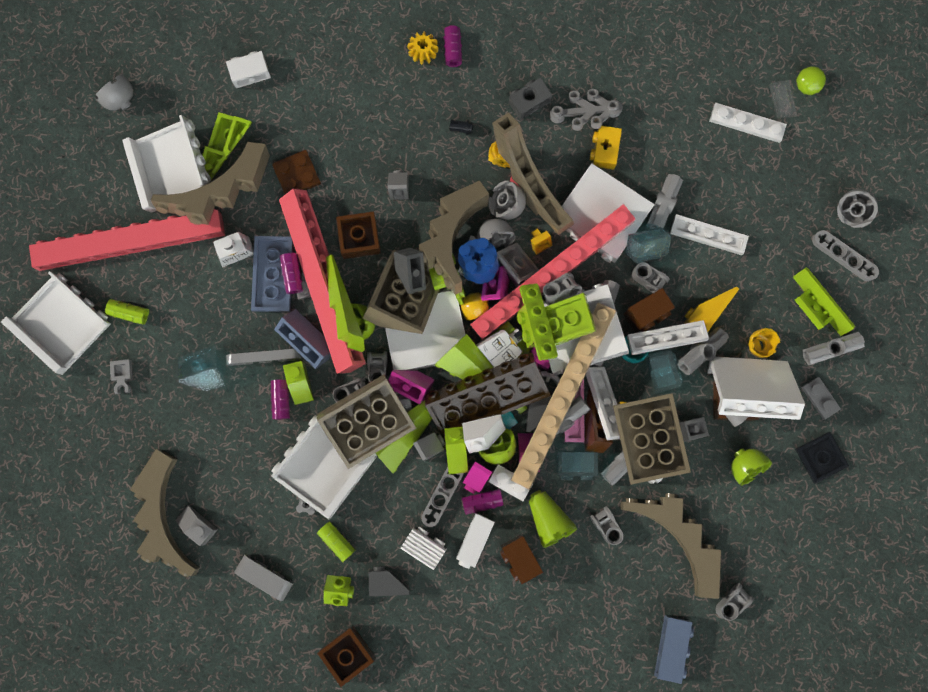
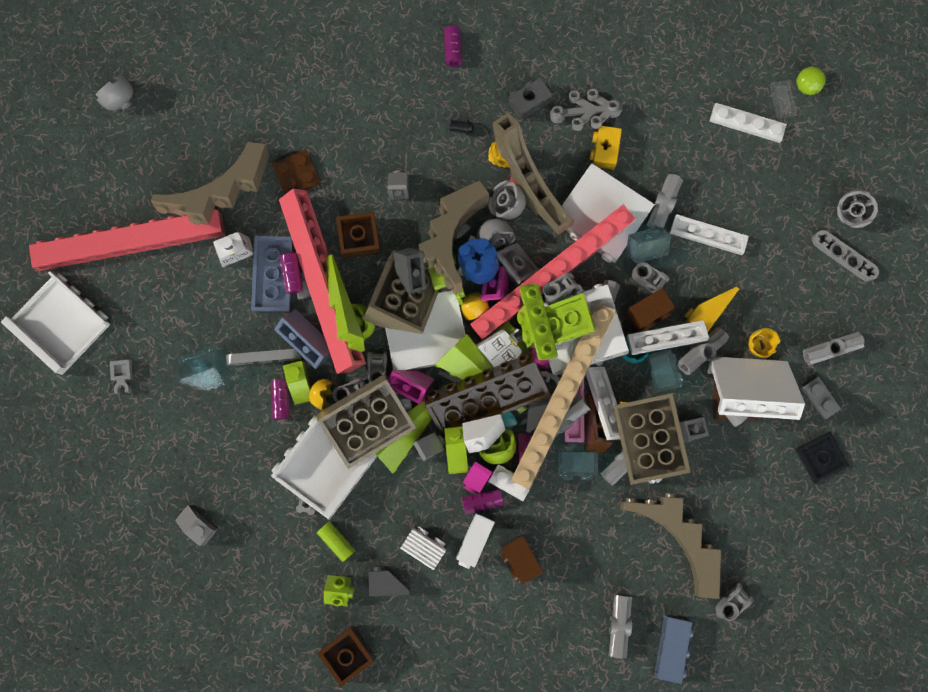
(127, 311): lime axle -> none
(159, 542): dark tan arch -> none
(166, 162): white panel -> none
(224, 138): lime wedge -> none
(248, 69): white brick -> none
(263, 578): light grey beam -> none
(317, 393): none -> yellow hair
(423, 54): yellow gear -> none
(440, 490): light grey beam -> none
(540, 241): yellow tile -> none
(549, 519): lime cone -> none
(607, 525): light grey piece -> none
(620, 626): none -> light grey piece
(748, 465): lime cylinder -> none
(820, 305): lime bracket -> none

